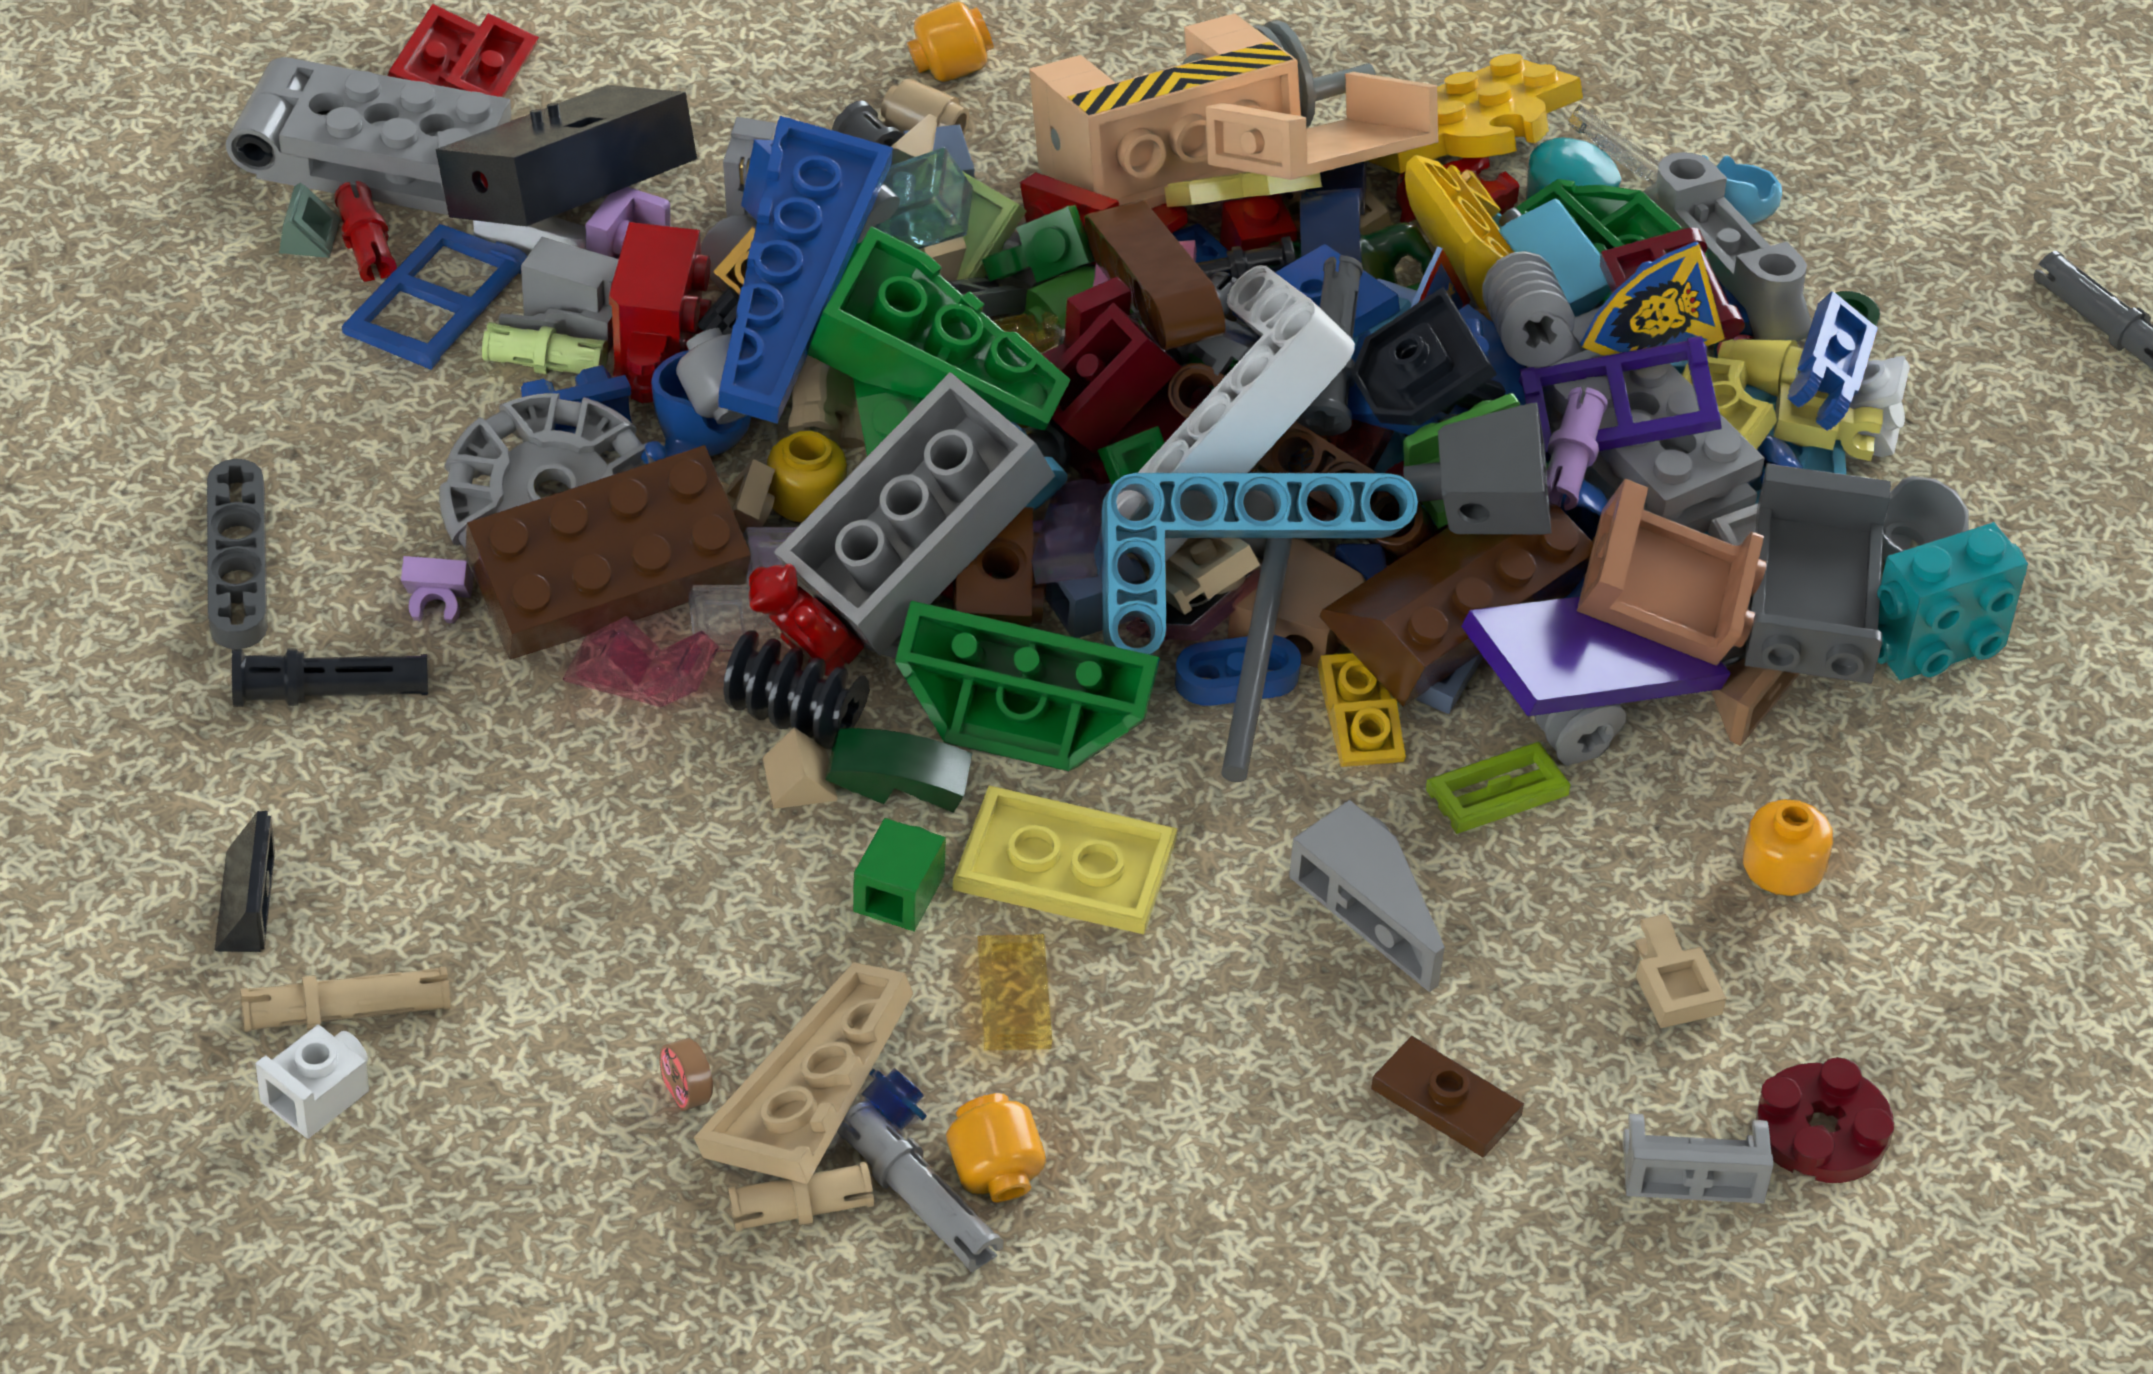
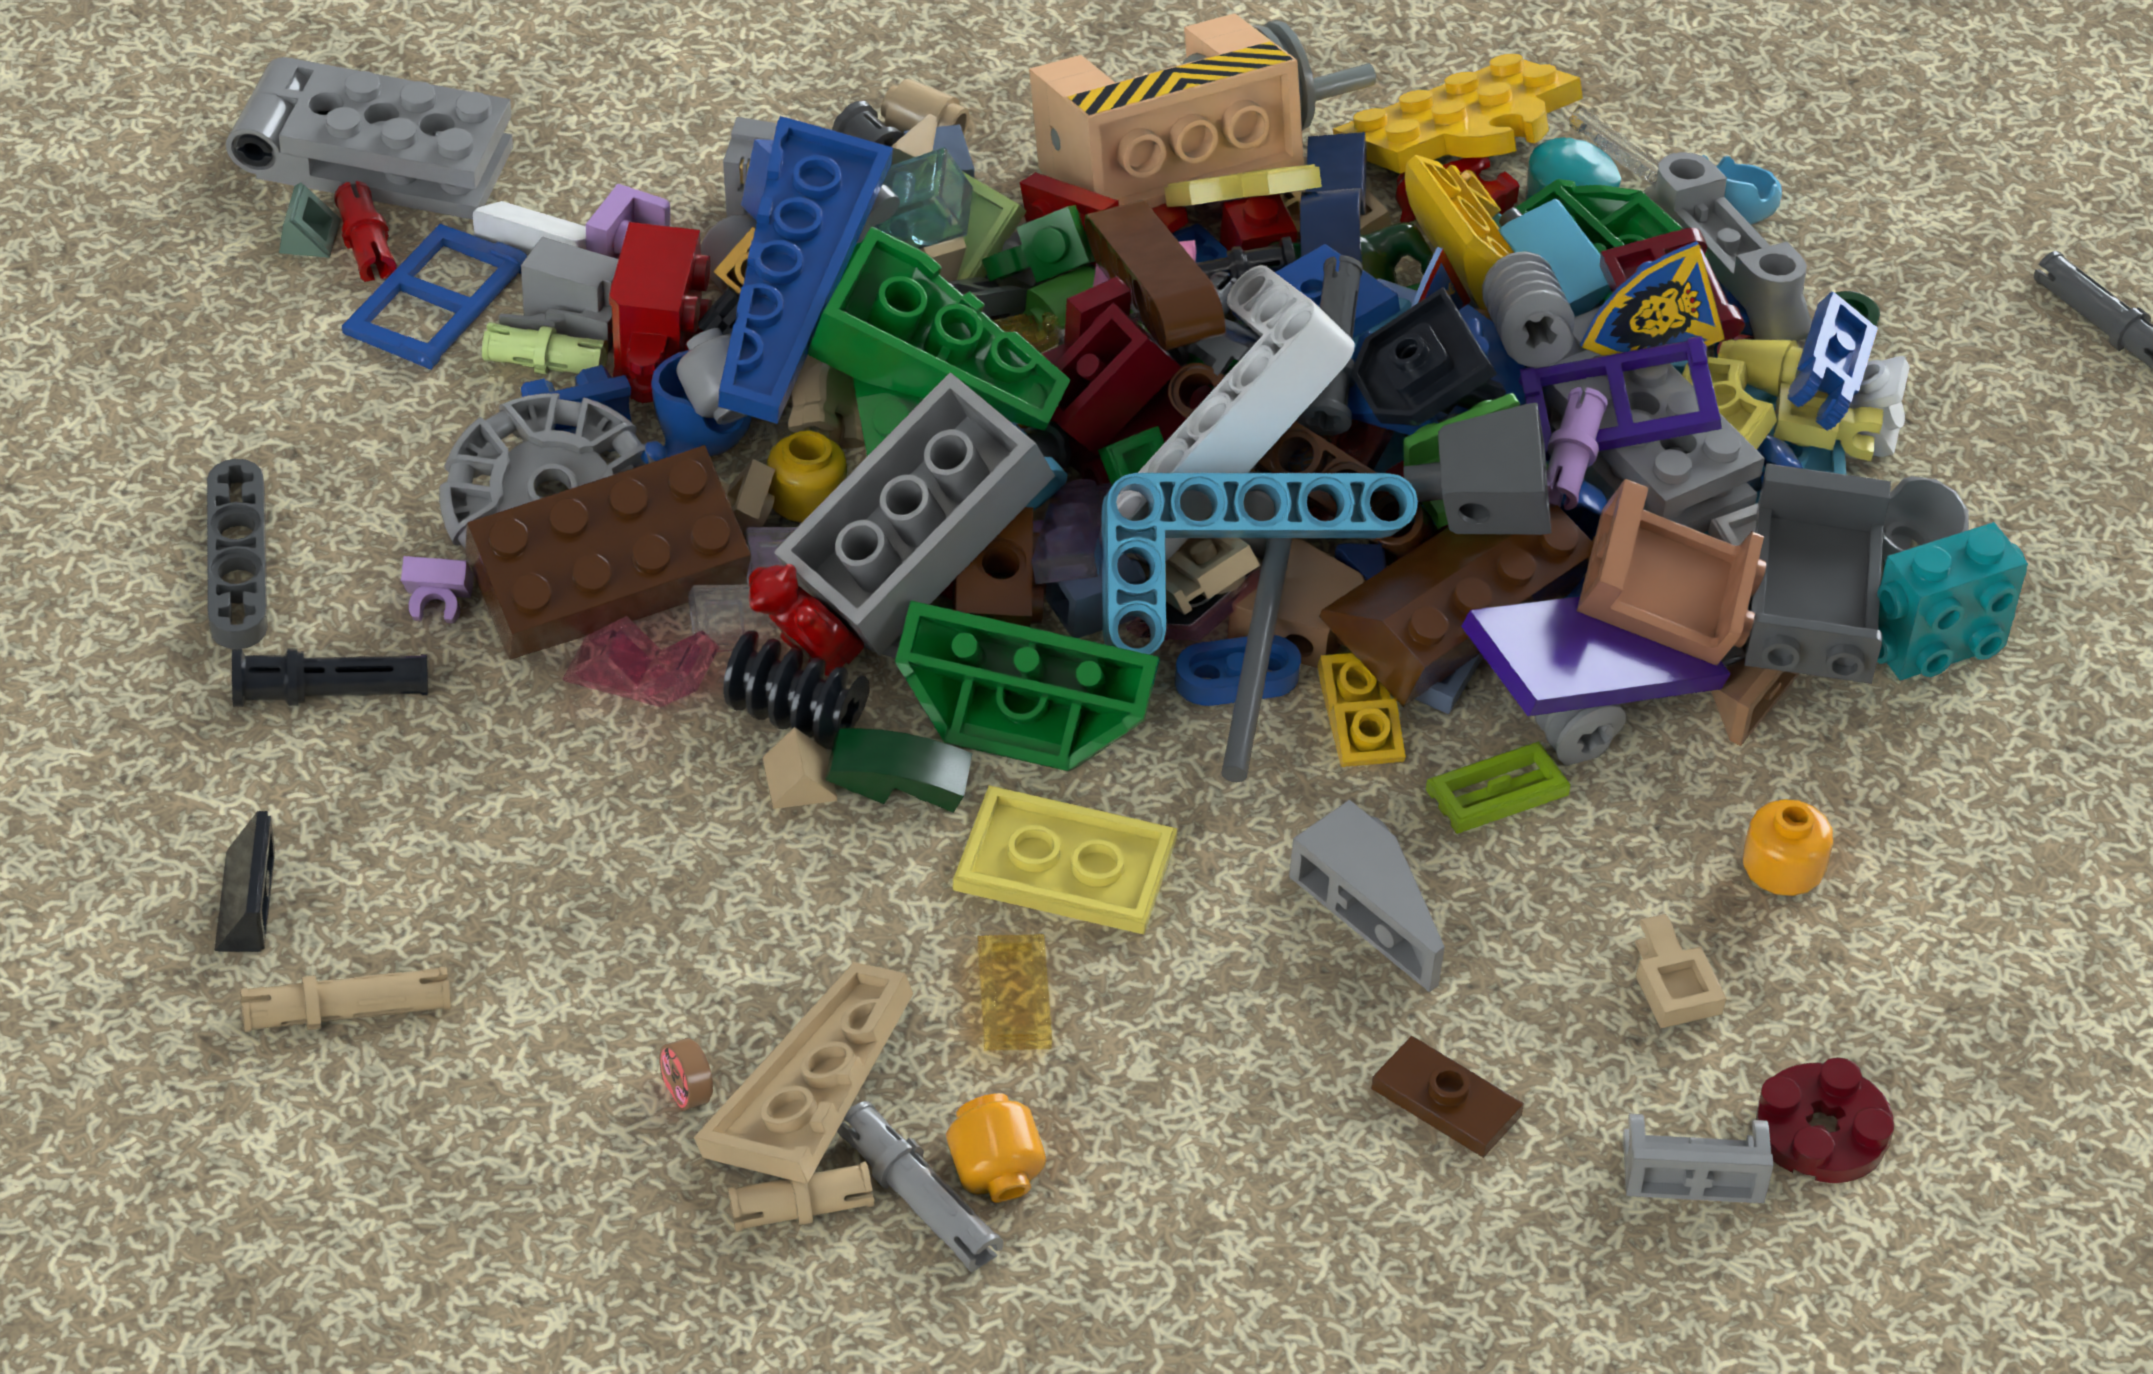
(314, 1079): white brick -> none
(464, 55): red slope -> none
(566, 155): black brick -> none
(894, 1097): clear blue plate -> none
(899, 874): green brick -> none
(950, 41): light orange head -> none
(1381, 120): light nougat panel -> none

